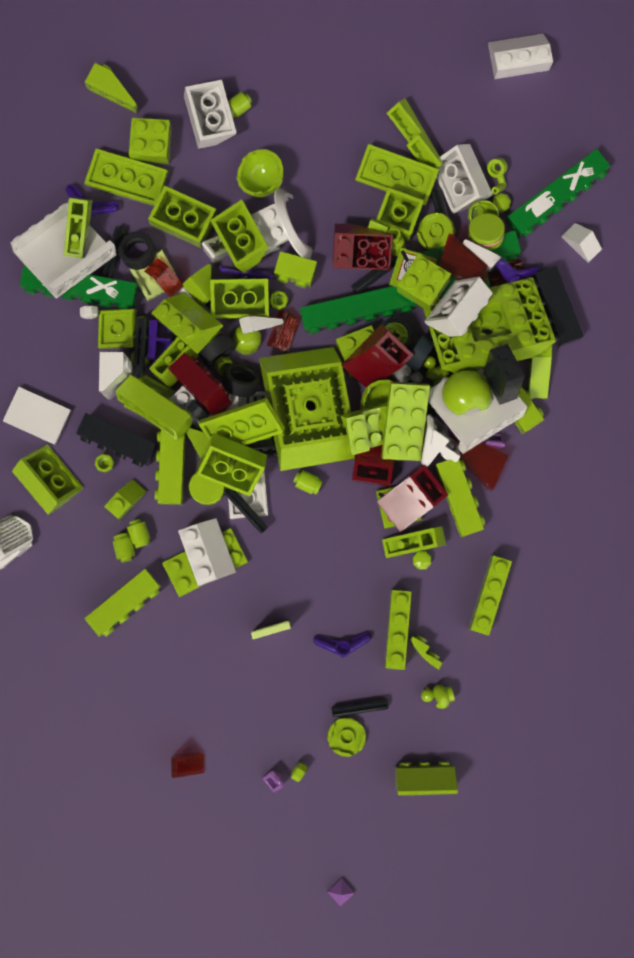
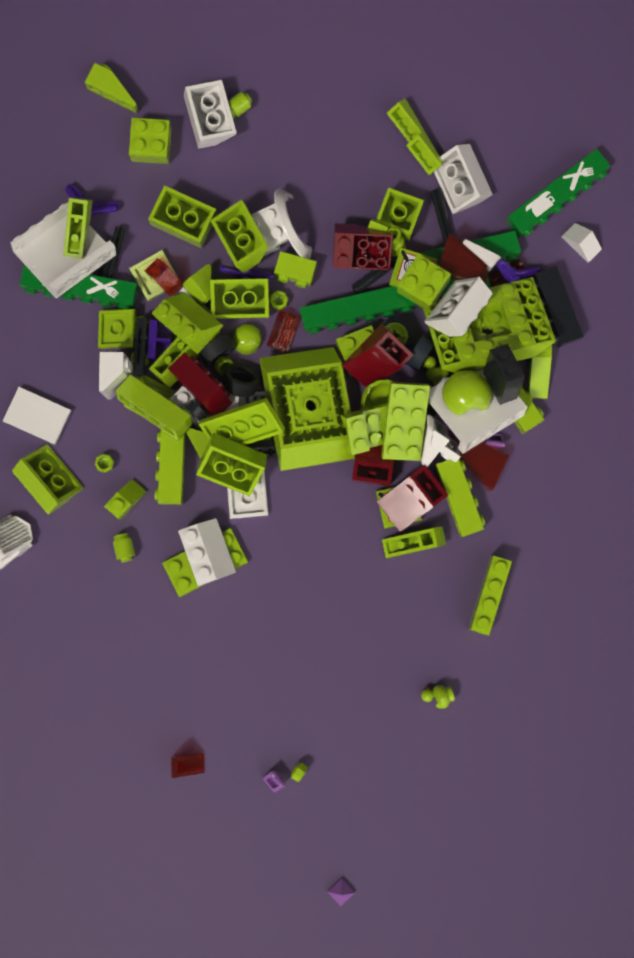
(89, 312): white tile -> none
(116, 439): black brick -> none
(123, 602): lime brick -> none
(125, 177): lime plate -> none
(138, 533): lime brick -> none
(143, 261): black tyre -> none
(205, 491): lime head -> none
(215, 249): white slope -> none
(246, 510): black axle -> none
(256, 323): white slope -> none
(260, 173): lime cylinder -> none
(271, 629): yellowish green tile -> none
(307, 482): lime brick -> none
(342, 648): dark purple piece -> none
(346, 736): lime tile -> none
(361, 707): black axle -> none
(386, 169): lime plate -> none
(397, 629): lime brick -> none
(405, 375): light grey animal -> none
(420, 645): lime slope -> none
(421, 560): lime tile -> none
(425, 778): lime slope -> none
(434, 230): lime tile -> none
(482, 207): lime hair -> none
(487, 231): lime head -> none
(498, 173): lime plate -> none
(502, 202): lime tile -> none
(520, 56): white slope -> none

